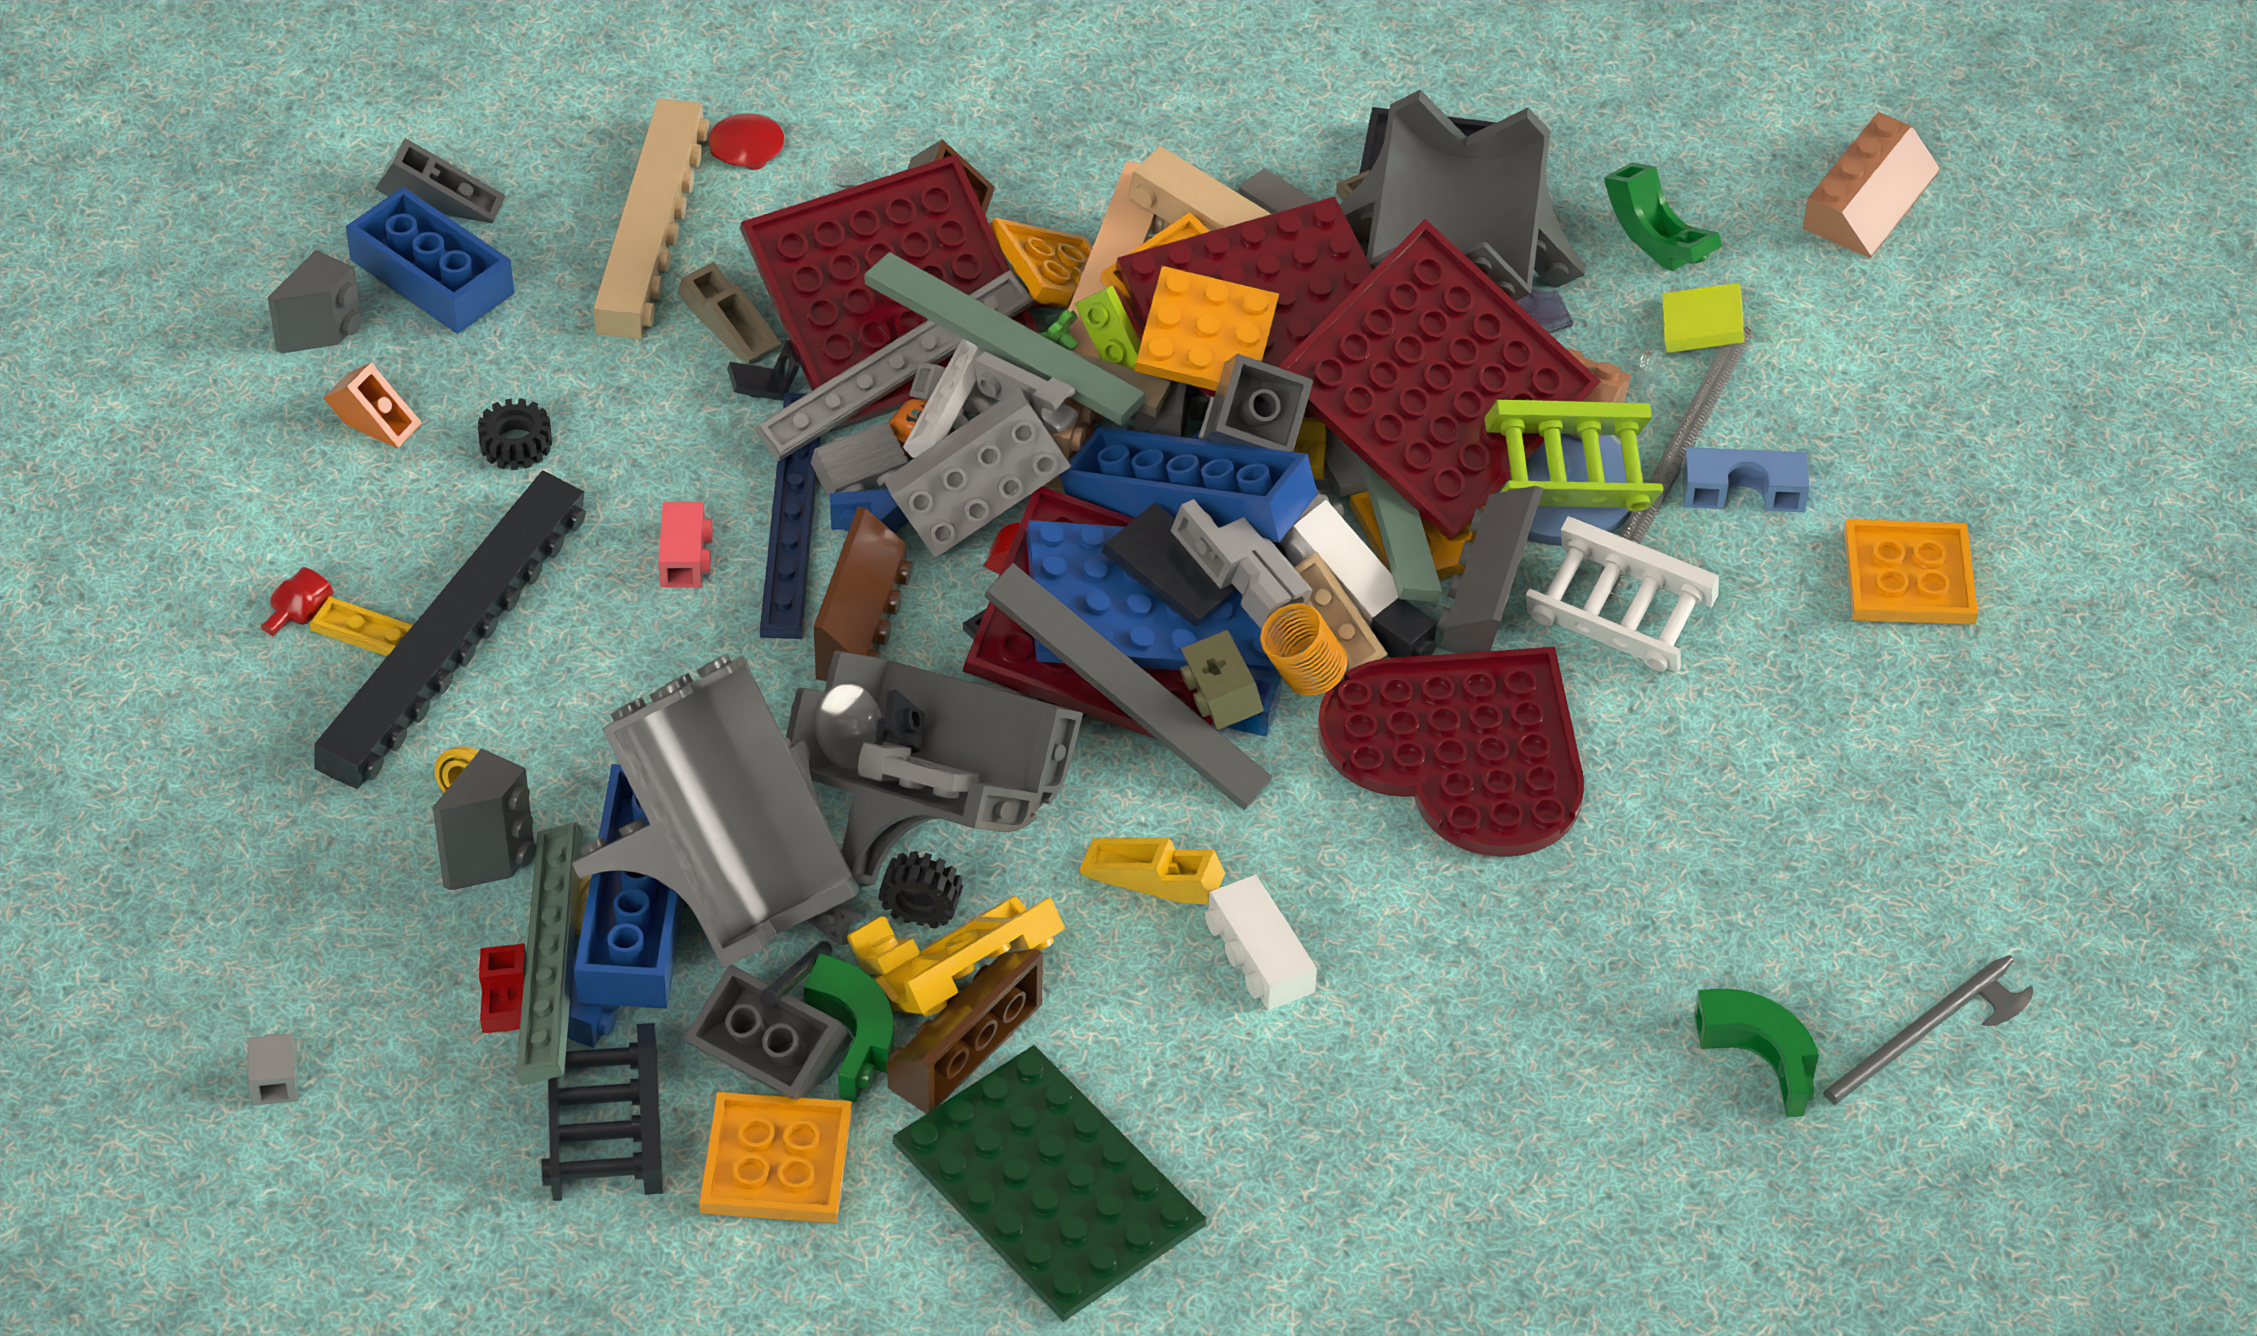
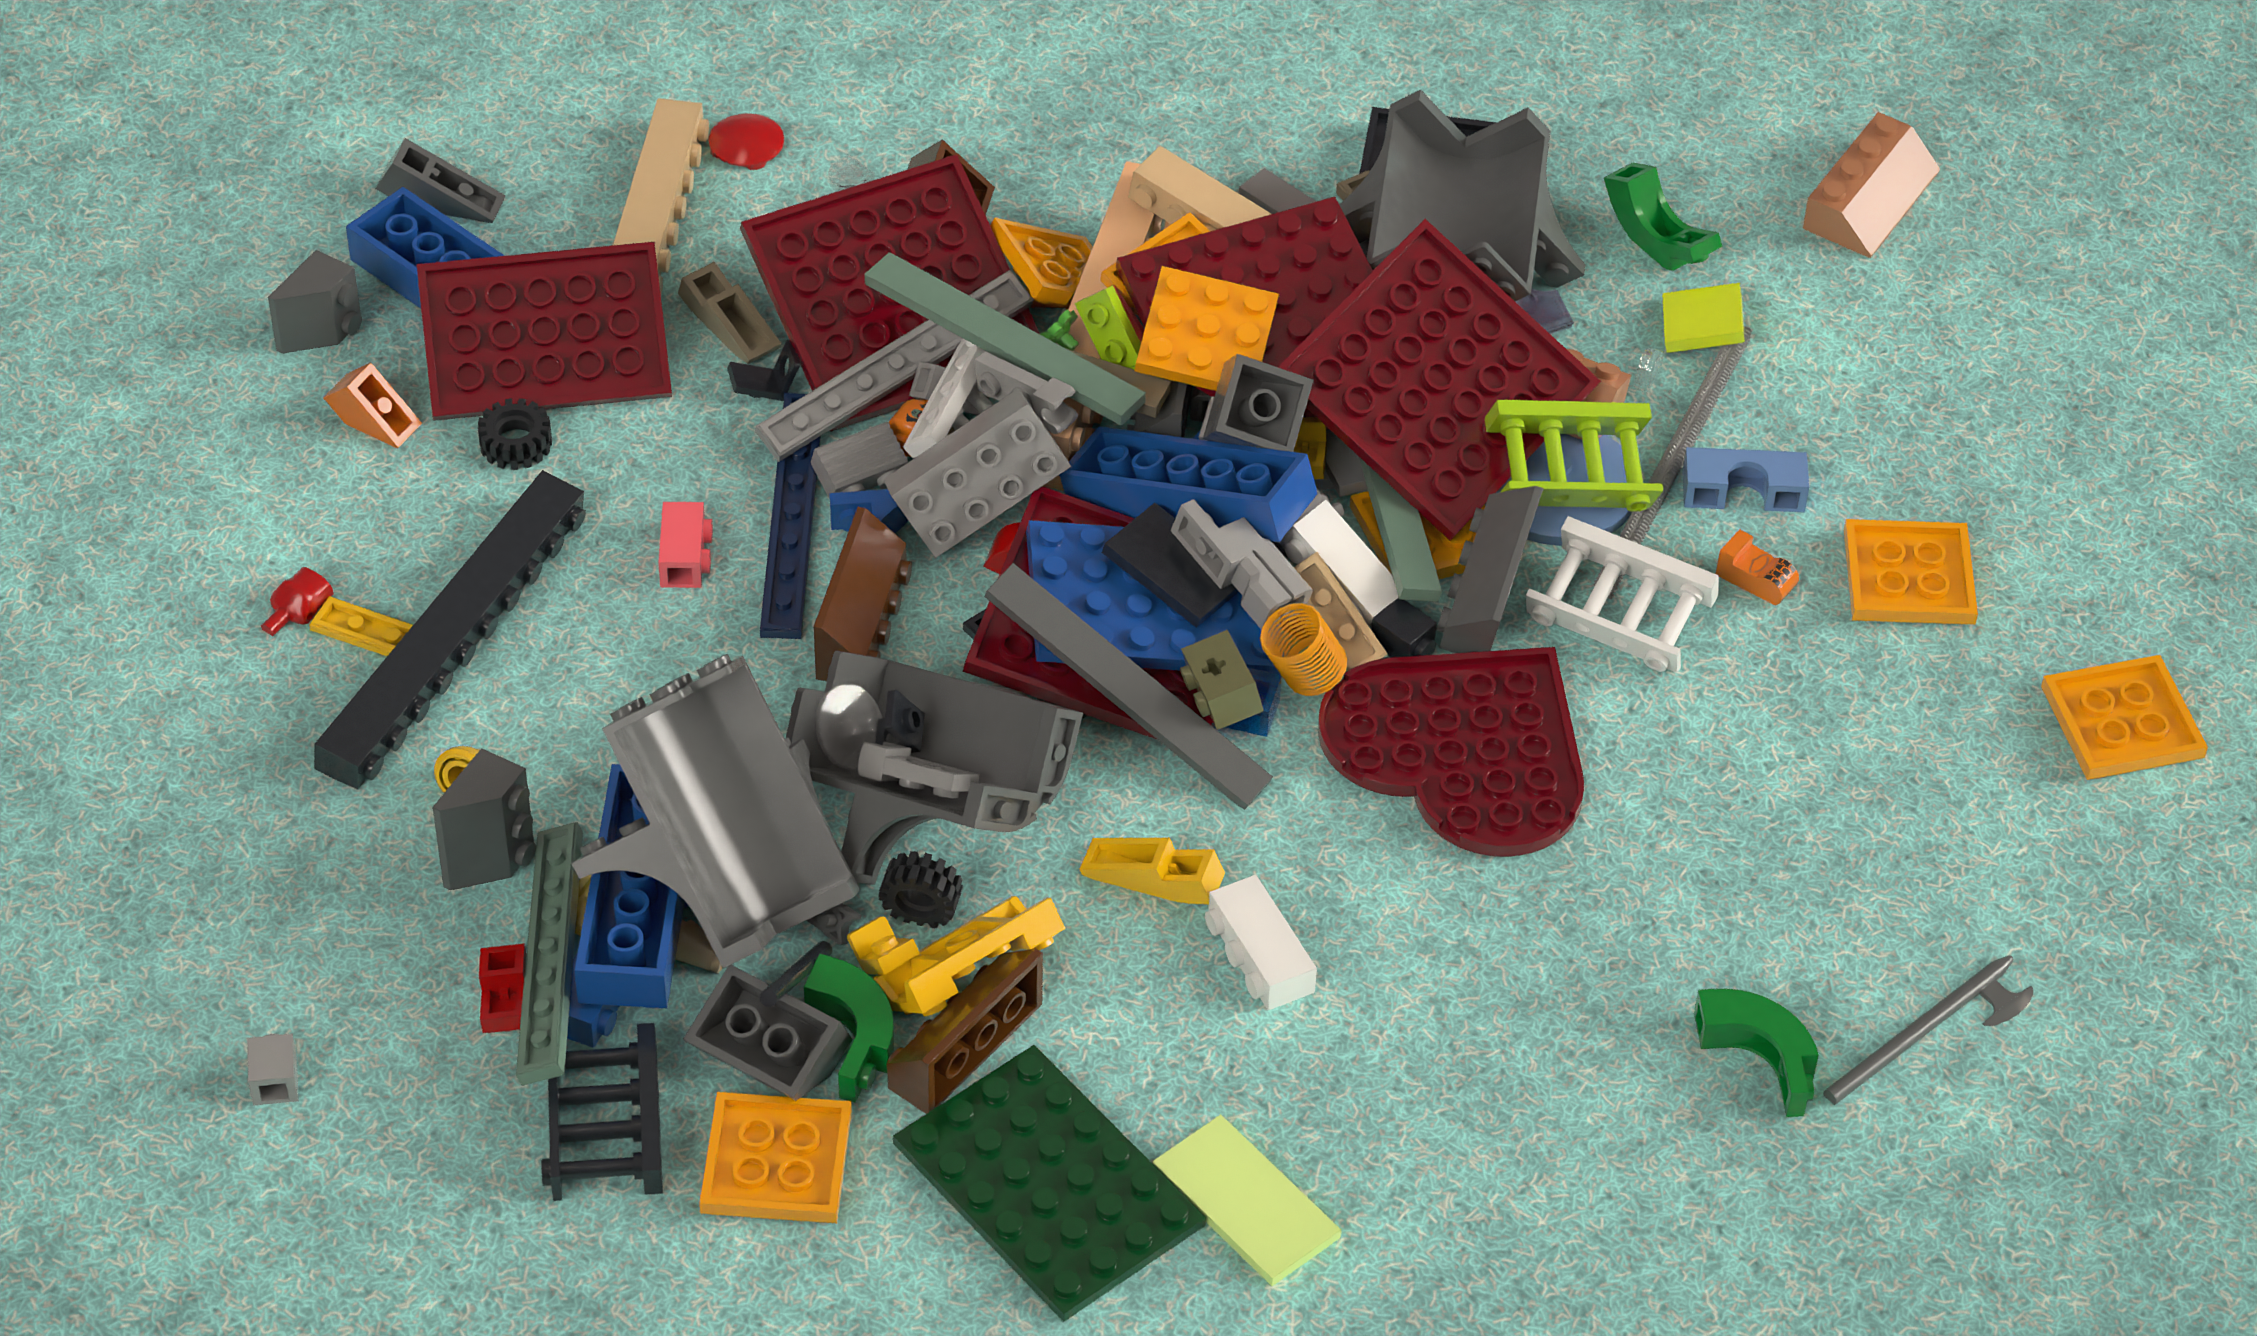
(544, 329): none -> dark red plate
(695, 947): none -> tan cone
(1247, 1200): none -> yellowish green tile
(1755, 569): none -> orange leg
(2124, 717): none -> light orange plate

